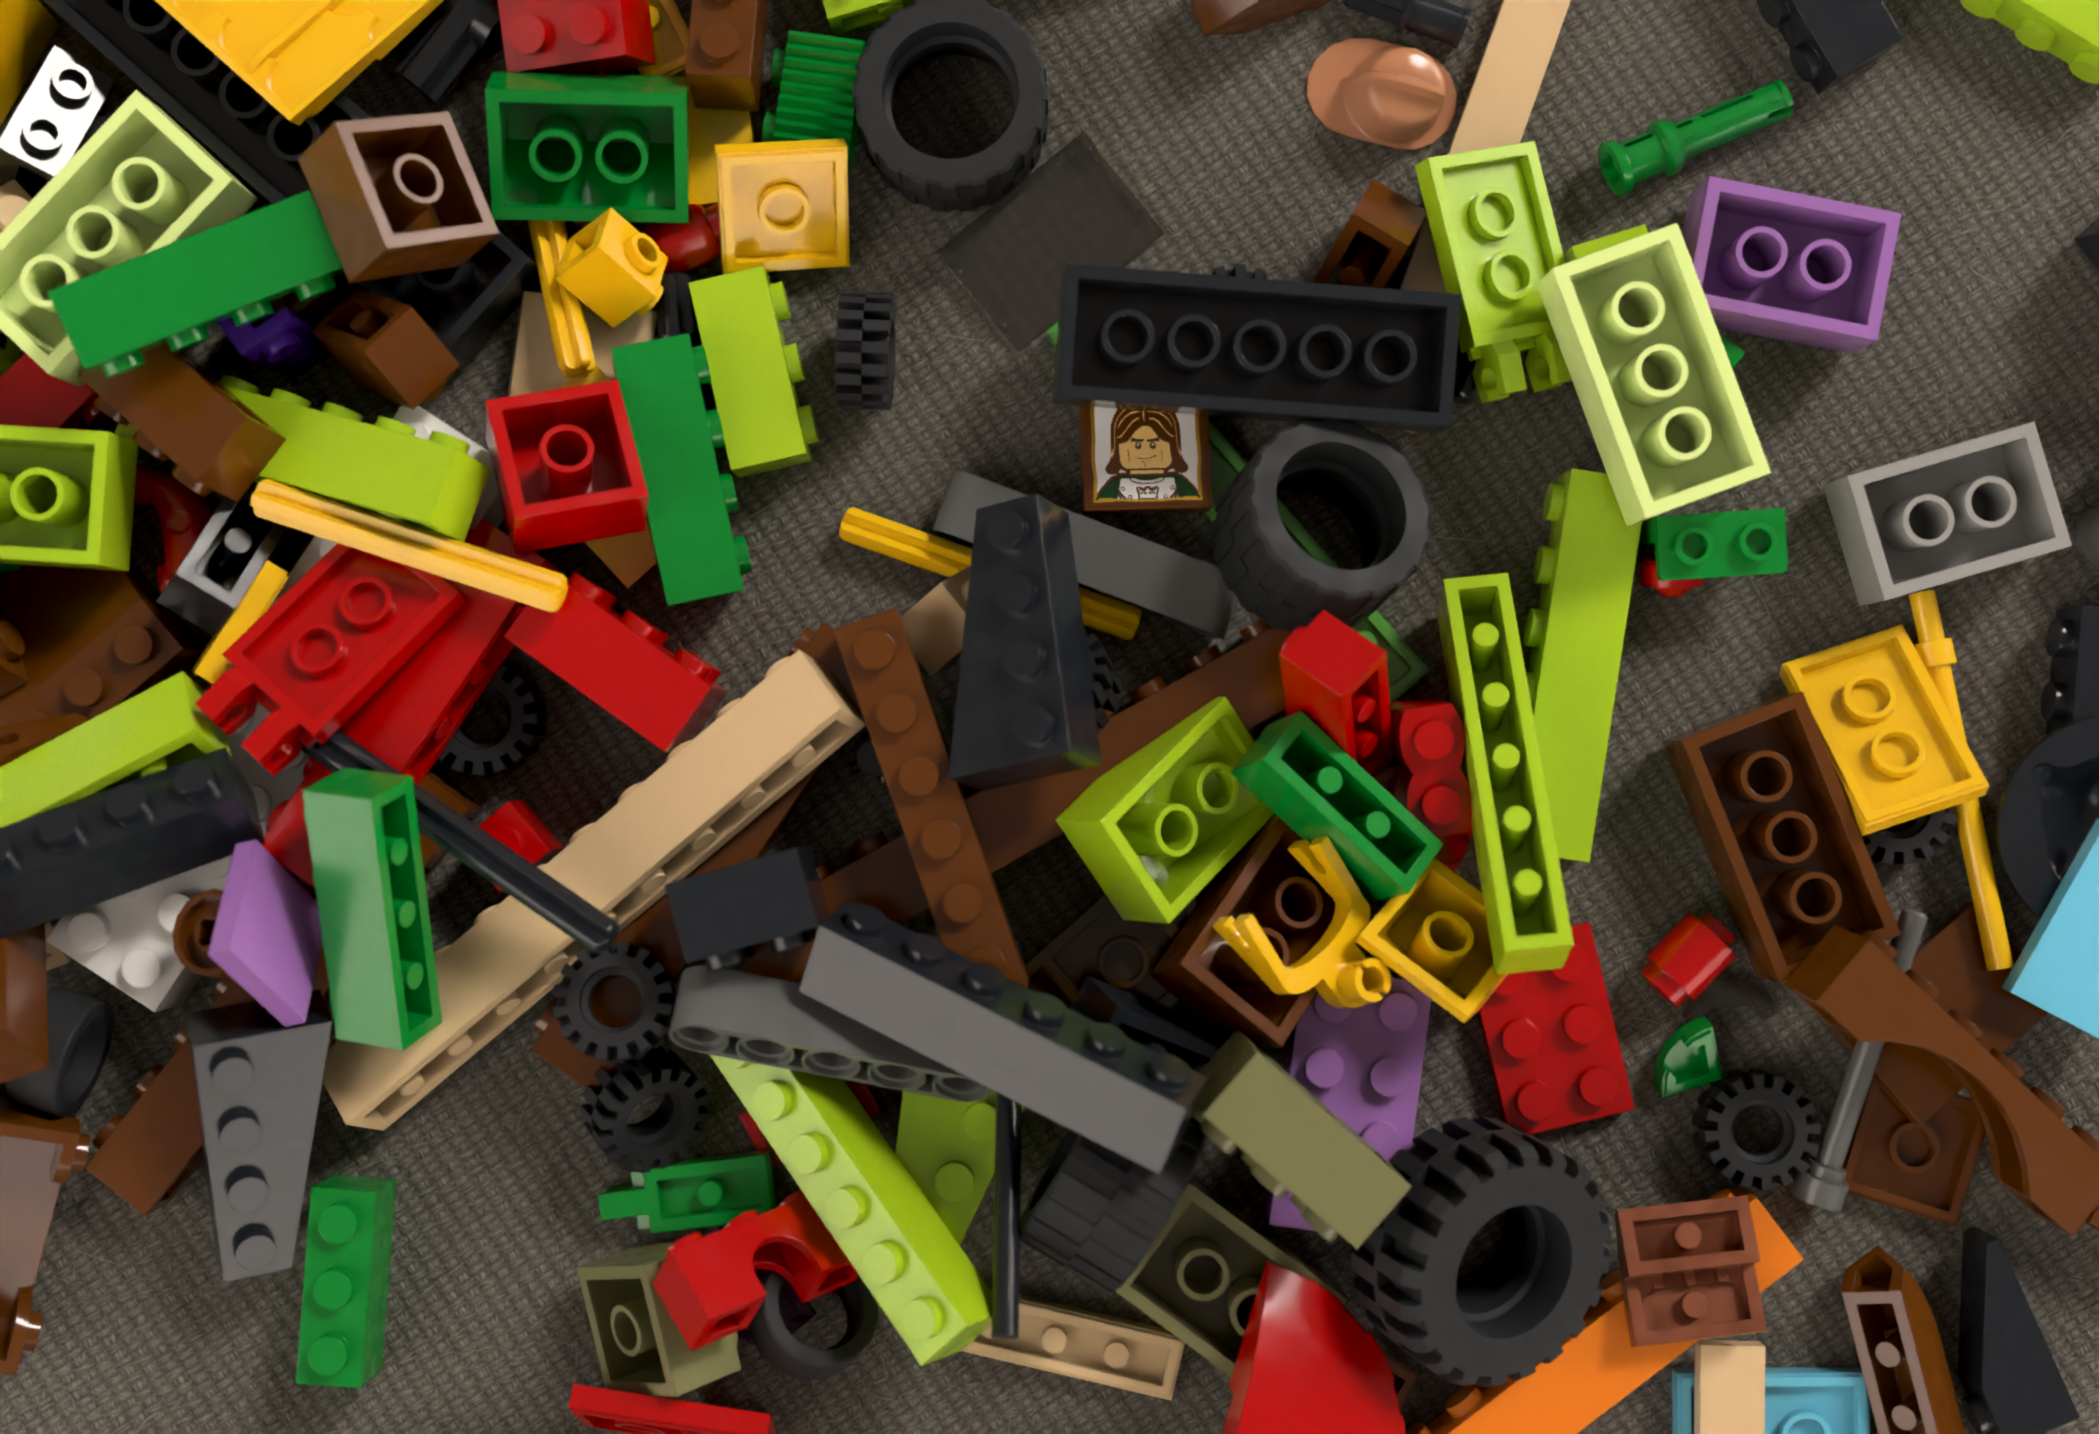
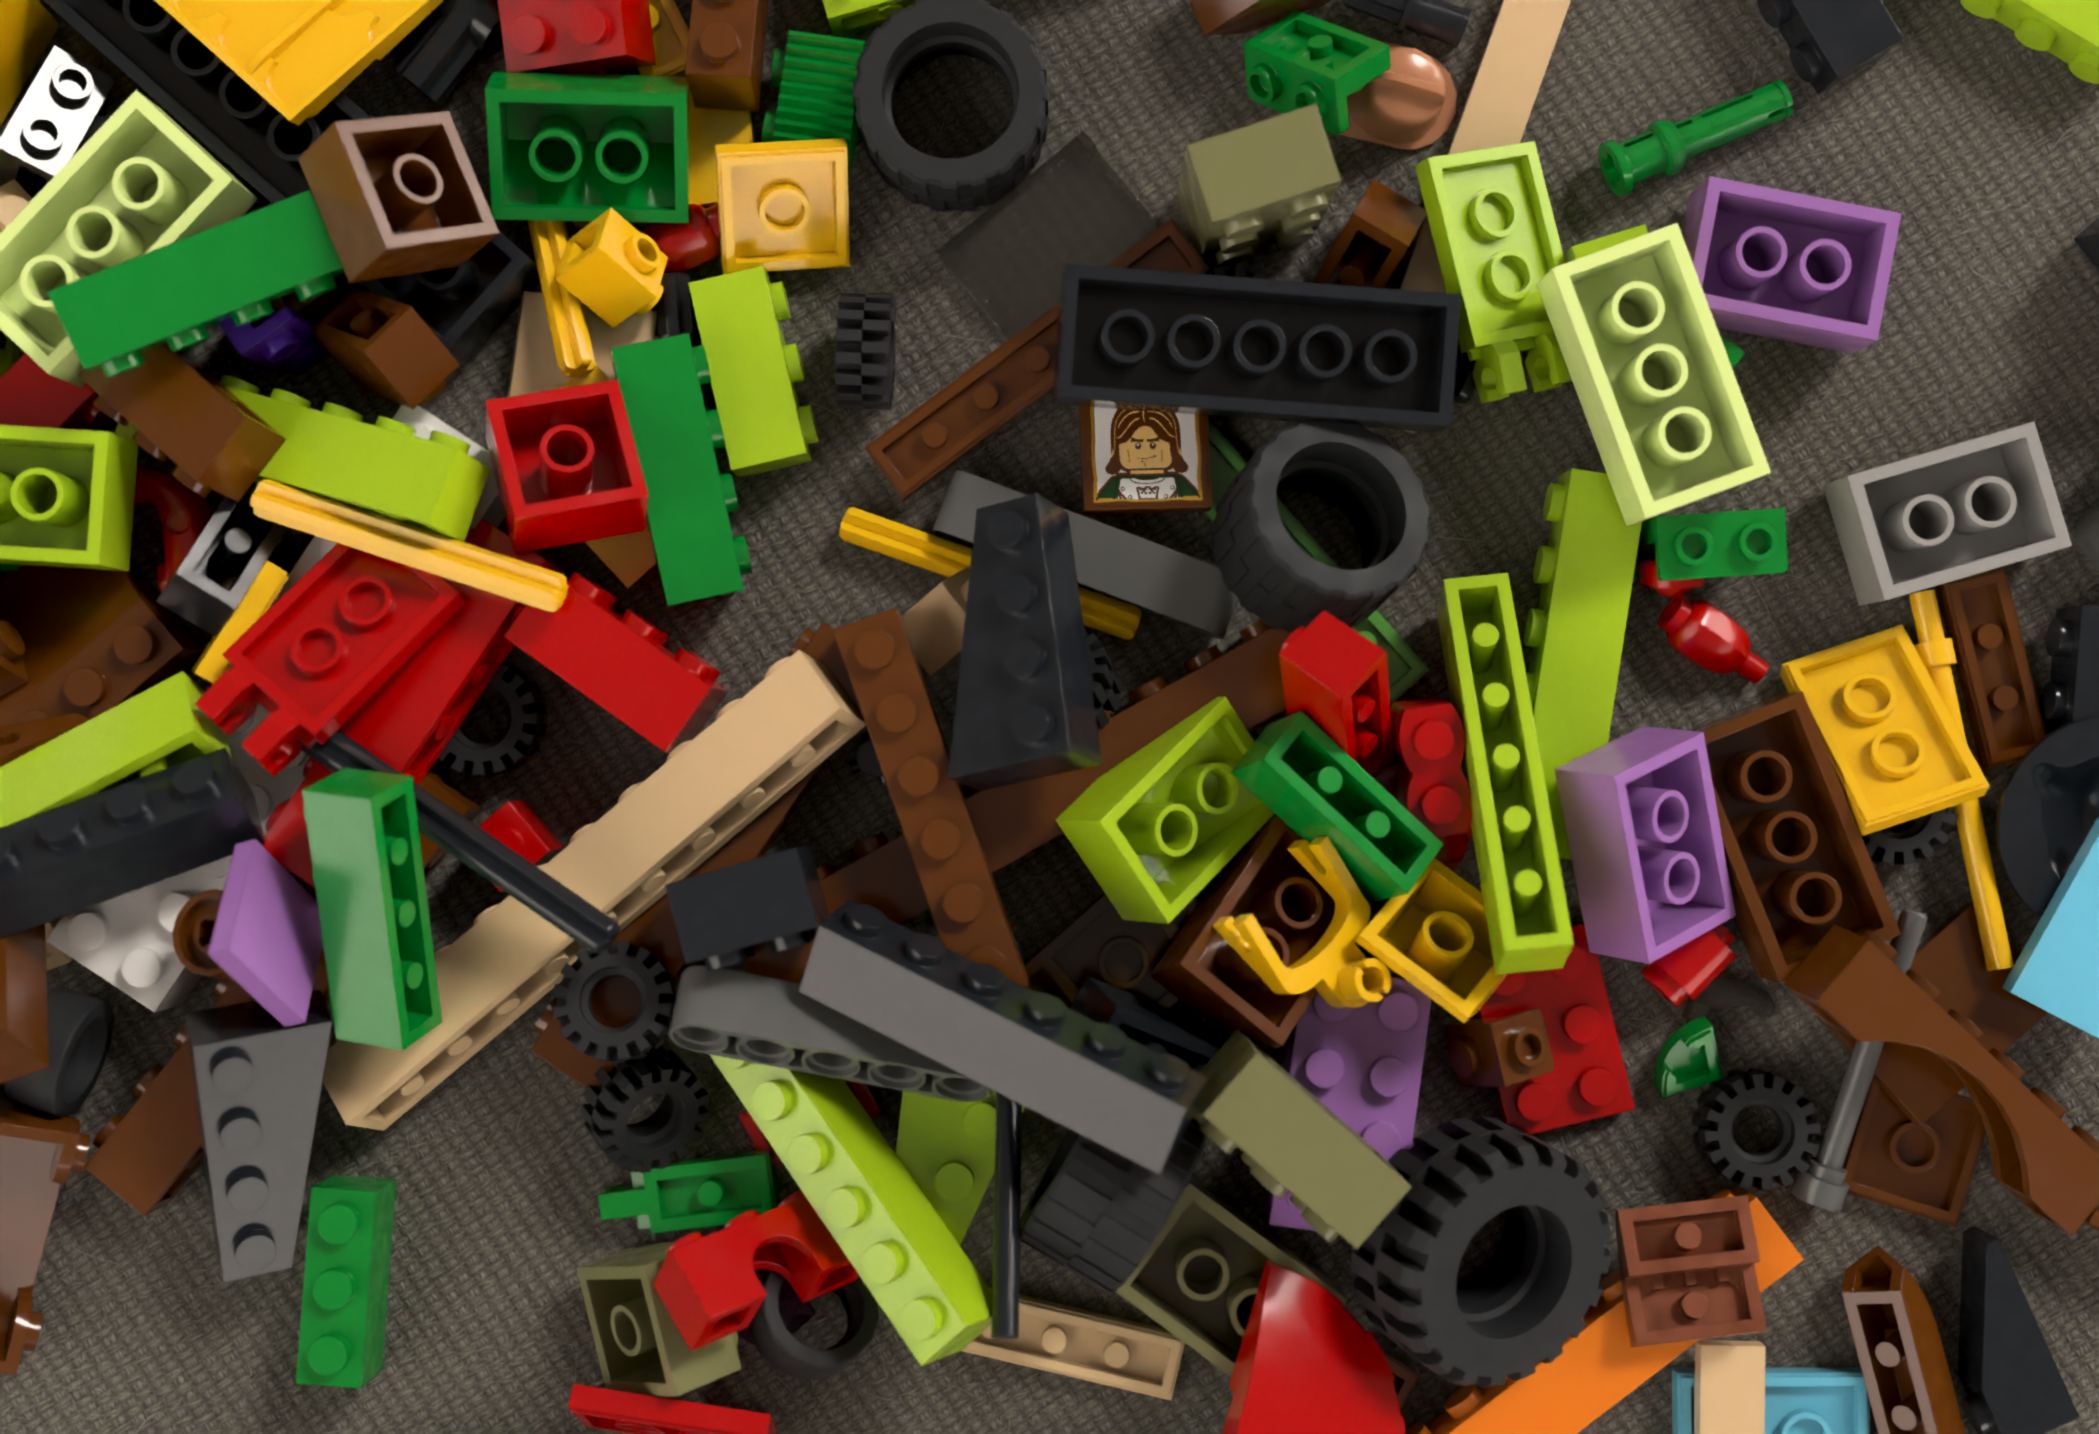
(1002, 382): none -> reddish brown tile
(1257, 186): none -> olive brick
(1311, 63): none -> green bracket
(1499, 1049): none -> reddish brown bracket
(1645, 843): none -> medium lavender brick
(1710, 638): none -> red plant
(1992, 666): none -> reddish brown tile

